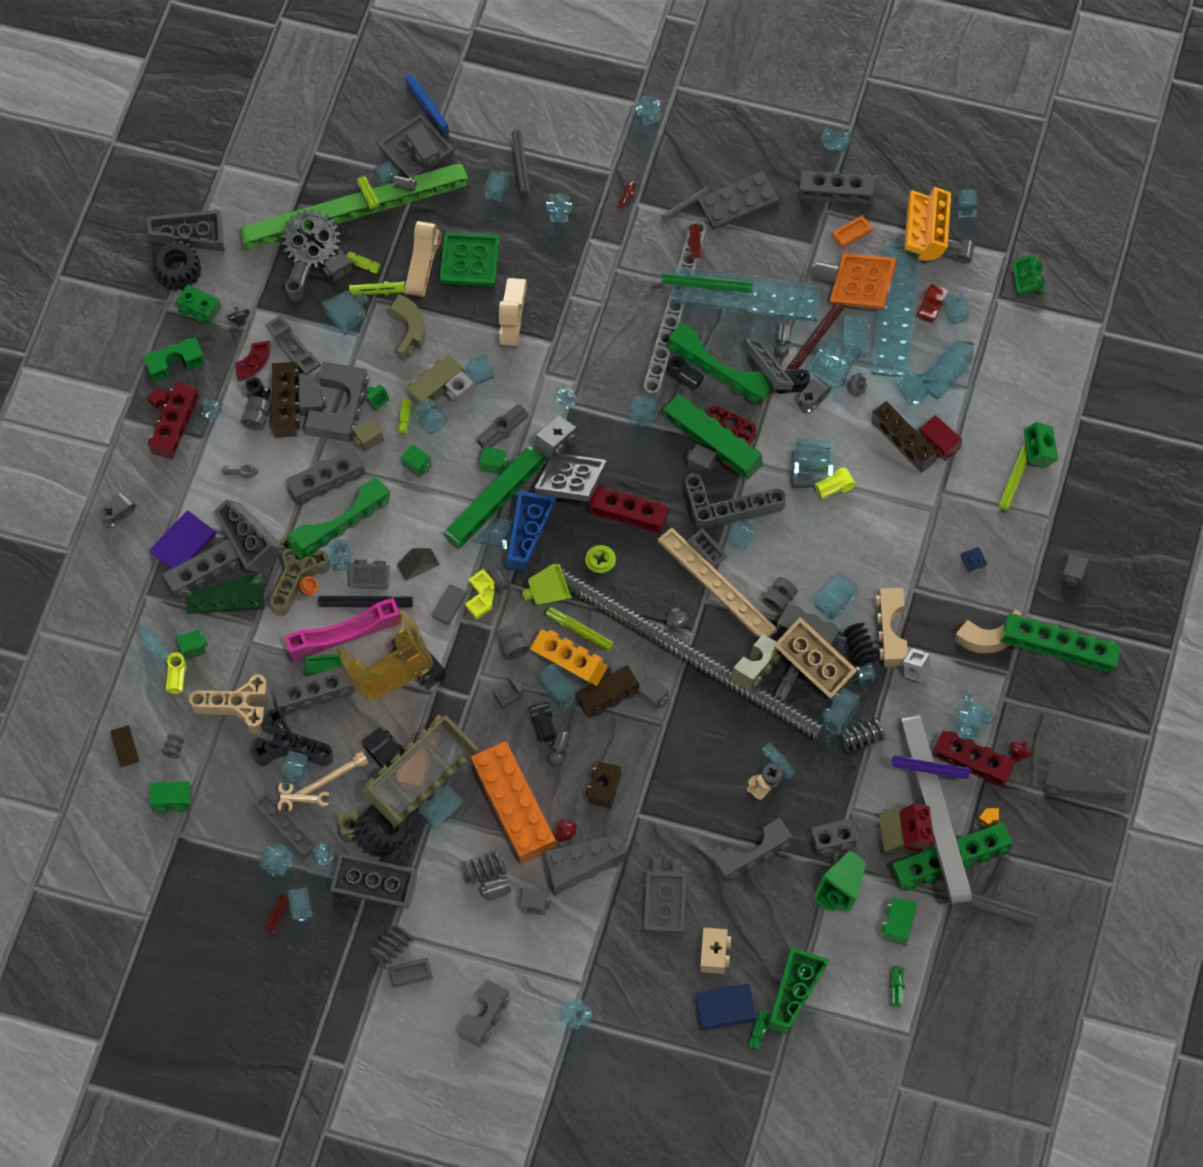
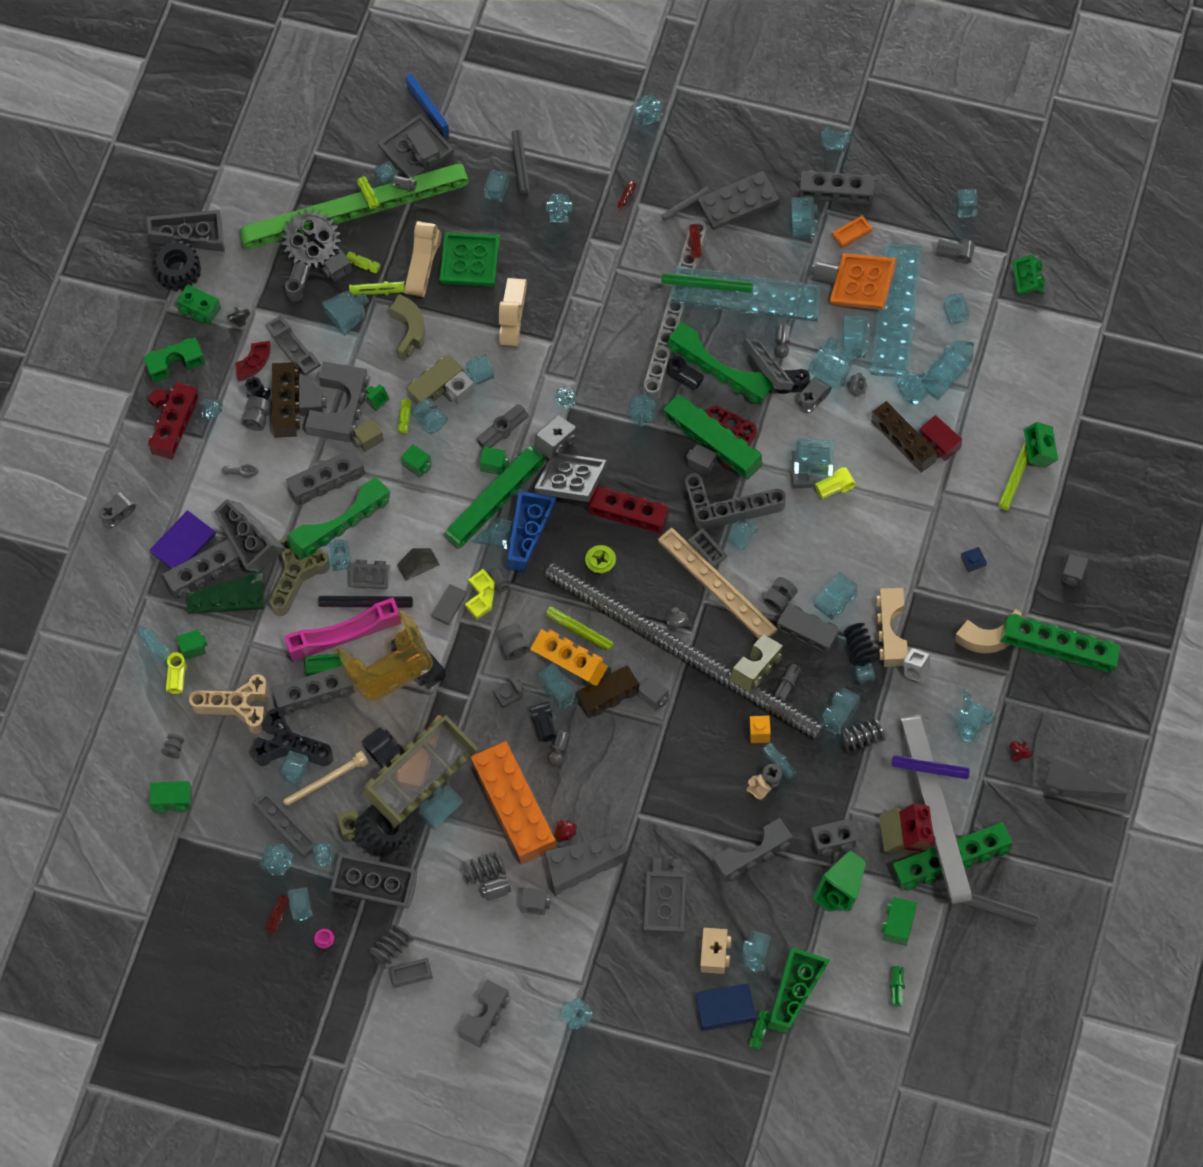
(125, 746): dark brown tile -> none
(287, 798): tan bar -> none
(308, 585): orange plate -> none
(324, 938): none -> dark pink plate
(547, 586): lime torso -> none
(603, 795): dark brown brick -> none
(757, 951): none -> clear light blue brick
(760, 729): none -> light orange brick
(803, 218): none -> clear light blue brick
(815, 337): dark red piece -> none
(815, 657): tan brick -> none
(928, 223): light orange brick -> none
(932, 303): clear red slope -> none
(979, 768): dark red brick -> none
(989, 817): light orange piece -> none

